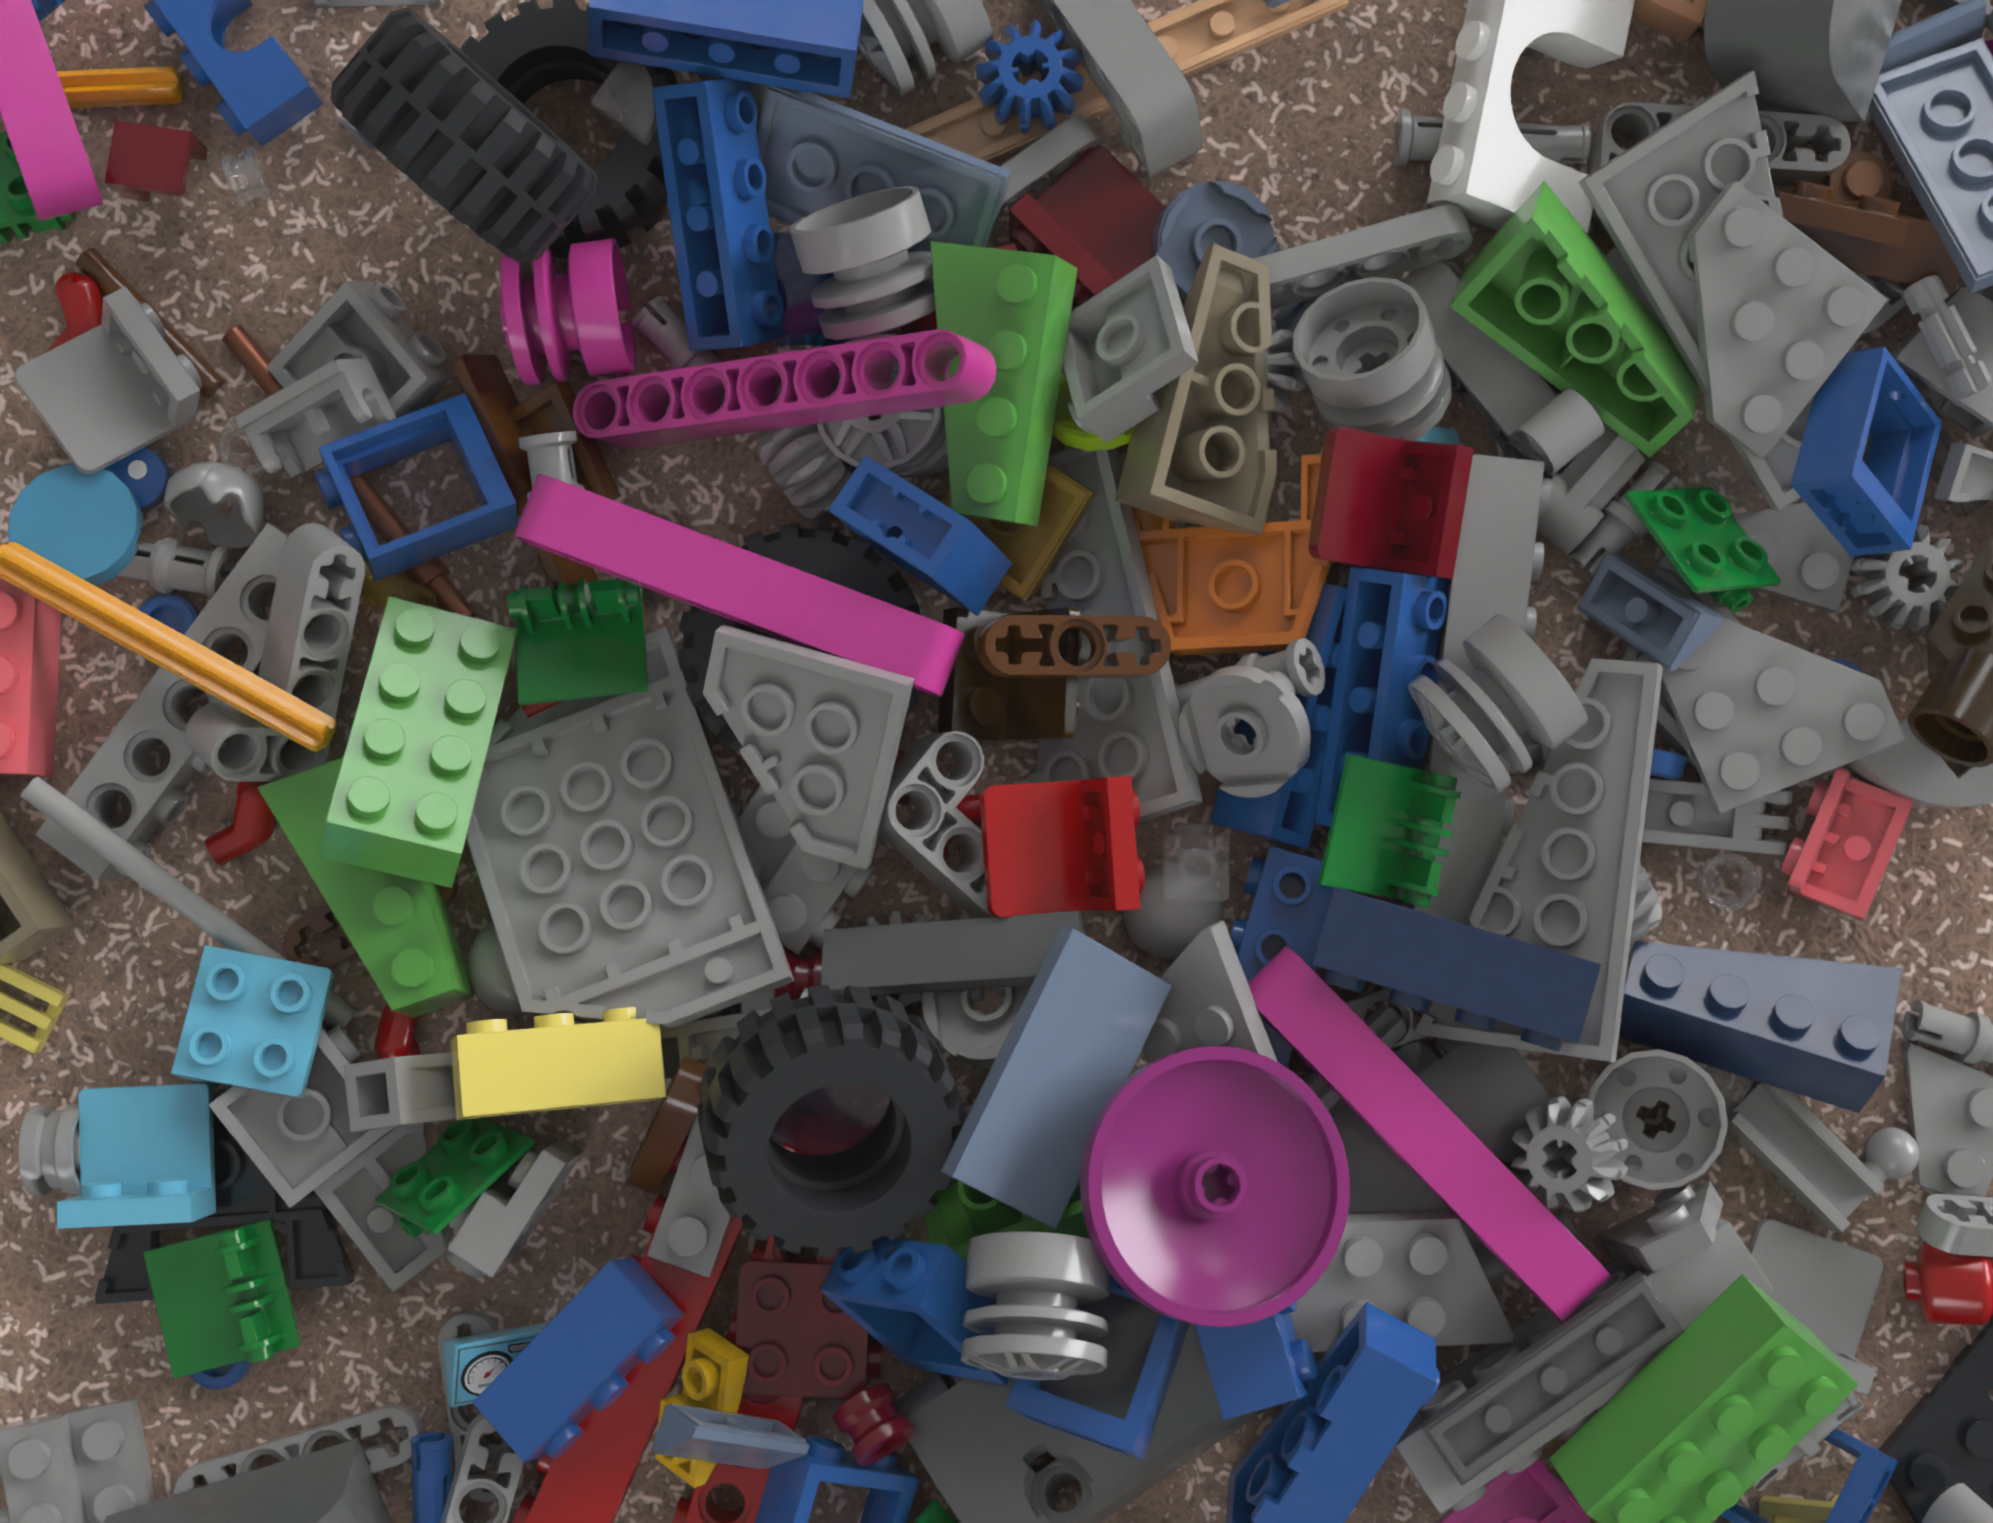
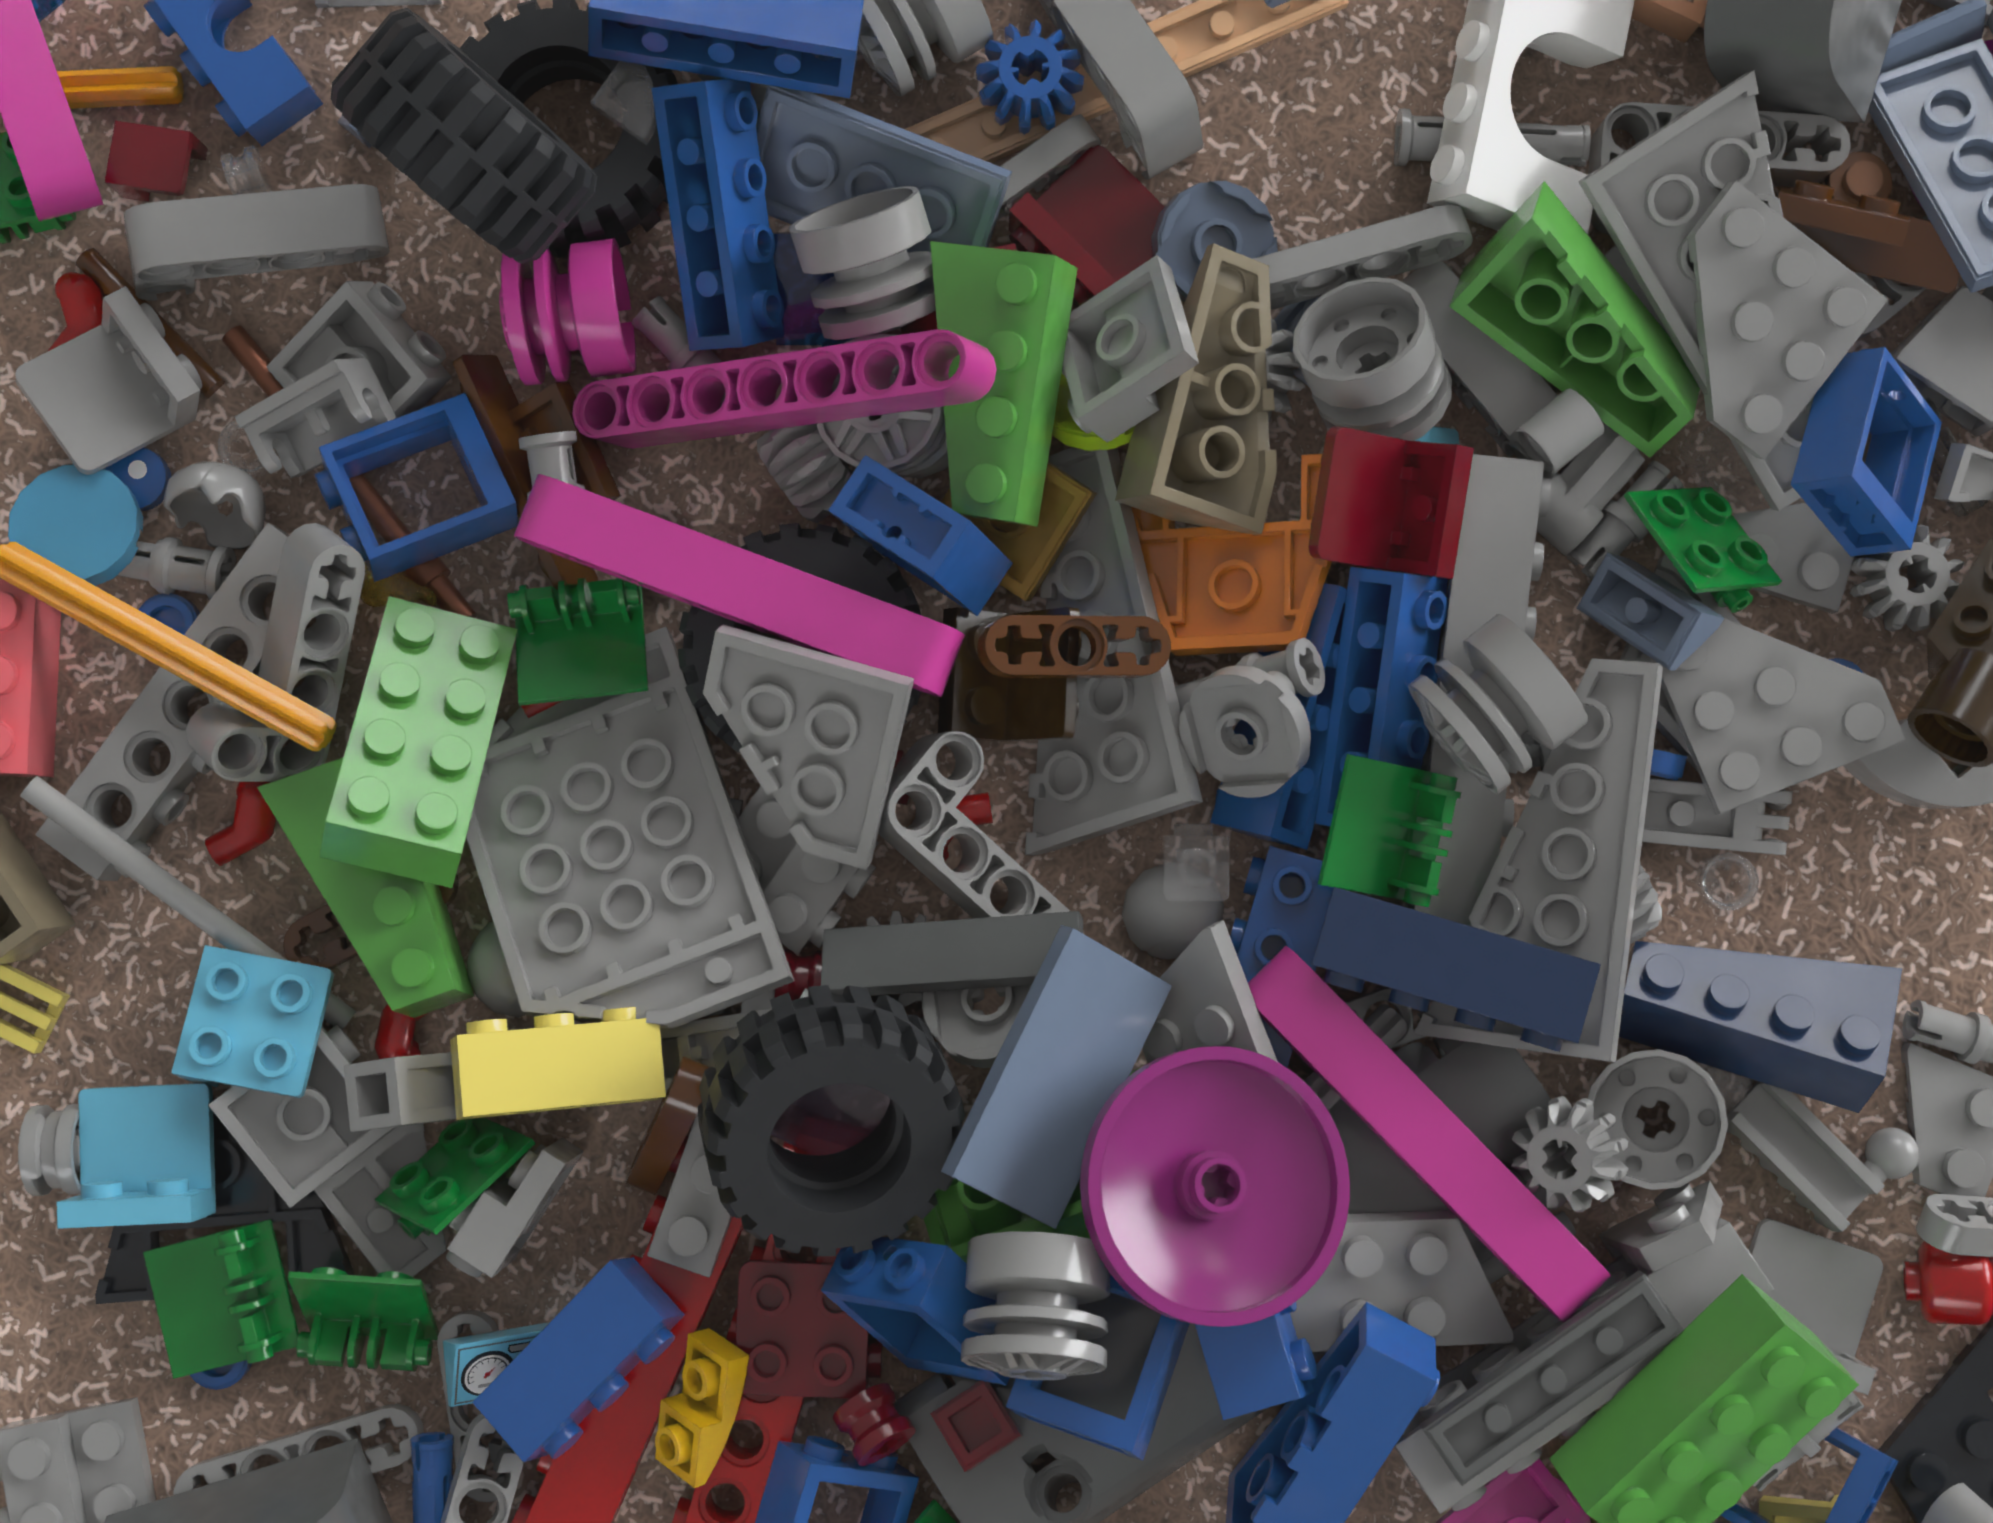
(251, 234): none -> light grey beam
(350, 1307): none -> green hinge
(726, 1438): sand blue slope -> none
(976, 1424): none -> dark red tile
(1061, 846): red bracket -> none
(1846, 845): coral bracket -> none
(1947, 337): light grey axle -> none

